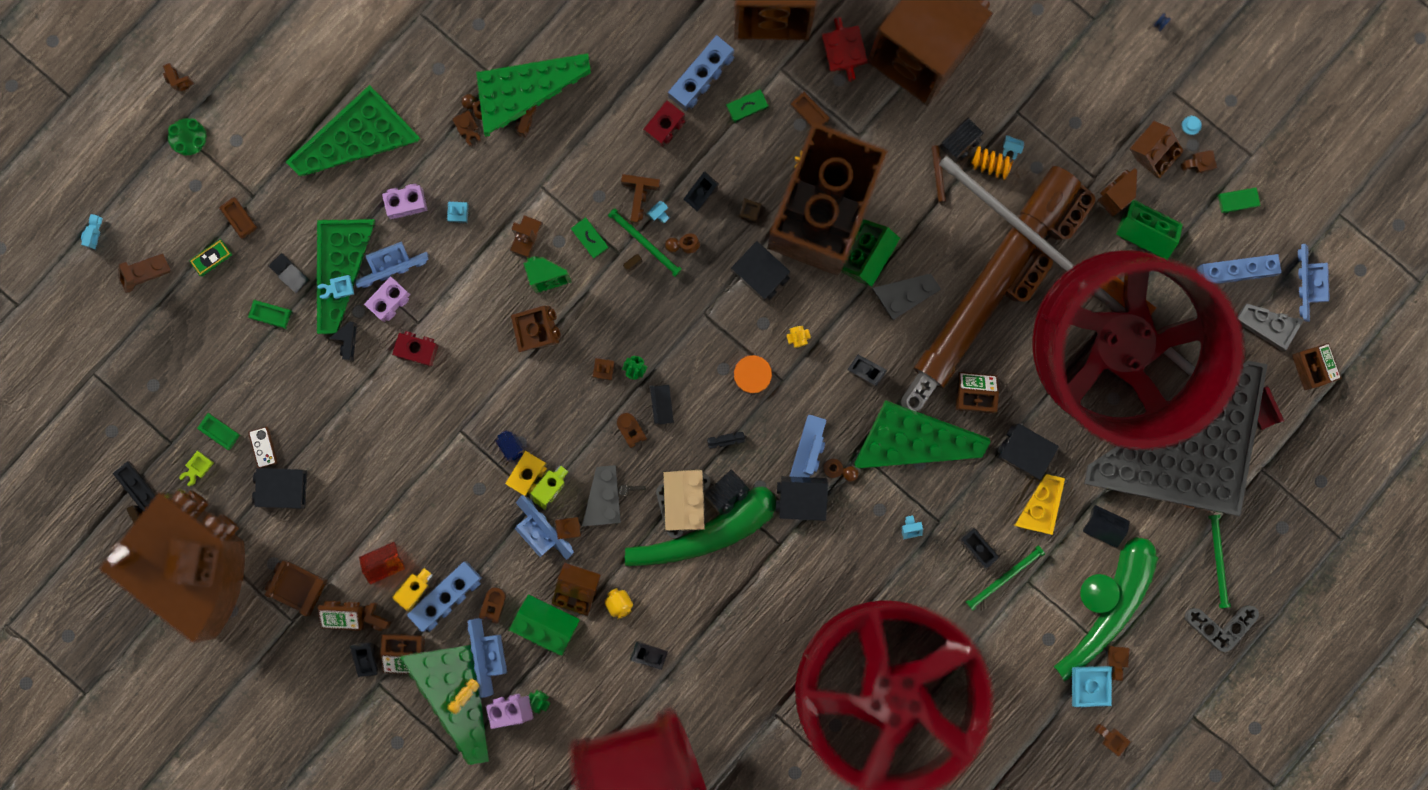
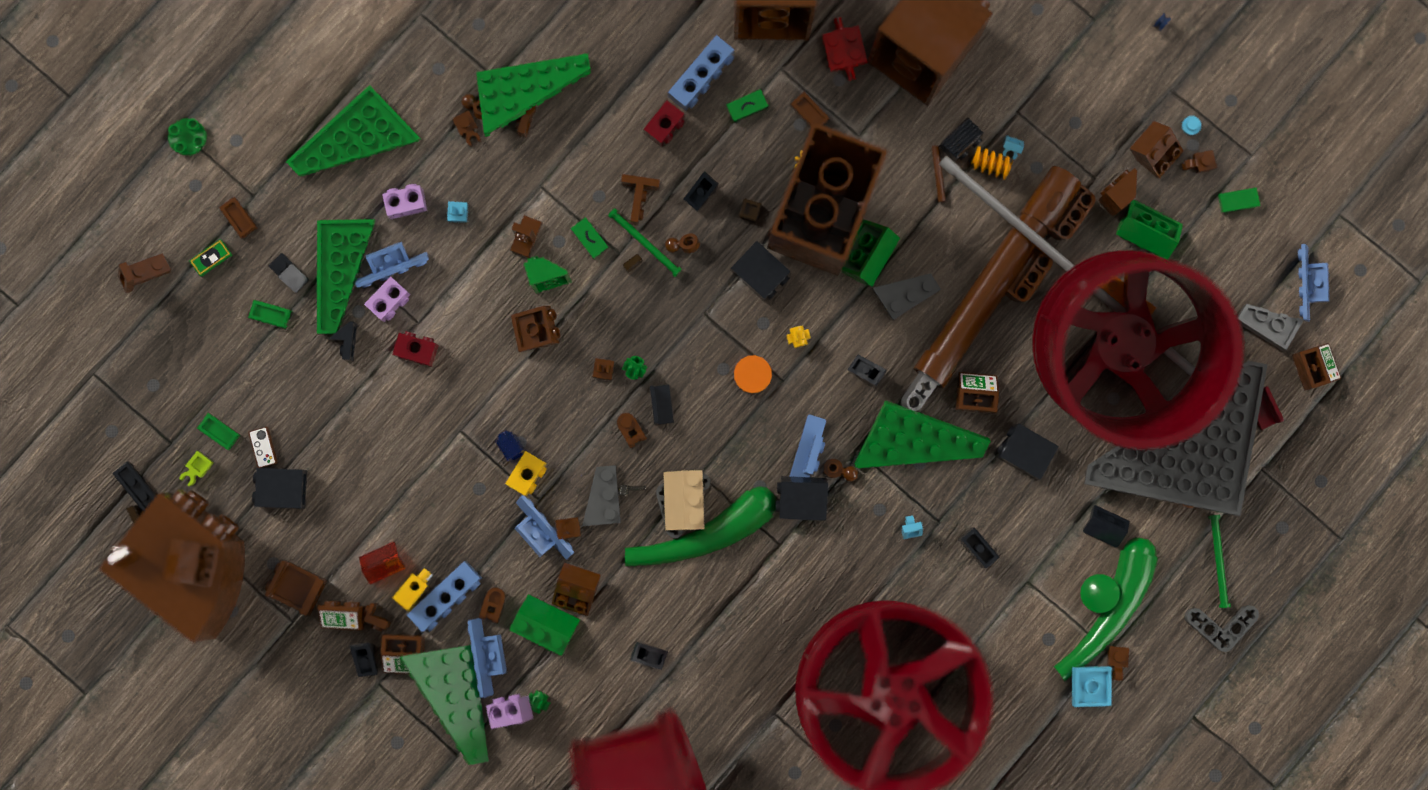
(91, 234): medium azure plate -> none
(172, 77): reddish brown bracket -> none
(339, 287): medium azure plate -> none
(463, 696): yellow axle -> none
(544, 494): lime torso -> none
(618, 603): yellow head -> none
(657, 211): medium azure tile -> none
(726, 440): black axle -> none
(726, 492): black brick -> none
(1004, 578): green bar -> none
(1043, 506): yellow wing -> none
(1113, 740): reddish brown plate -> none
(1241, 269): medium blue brick -> none

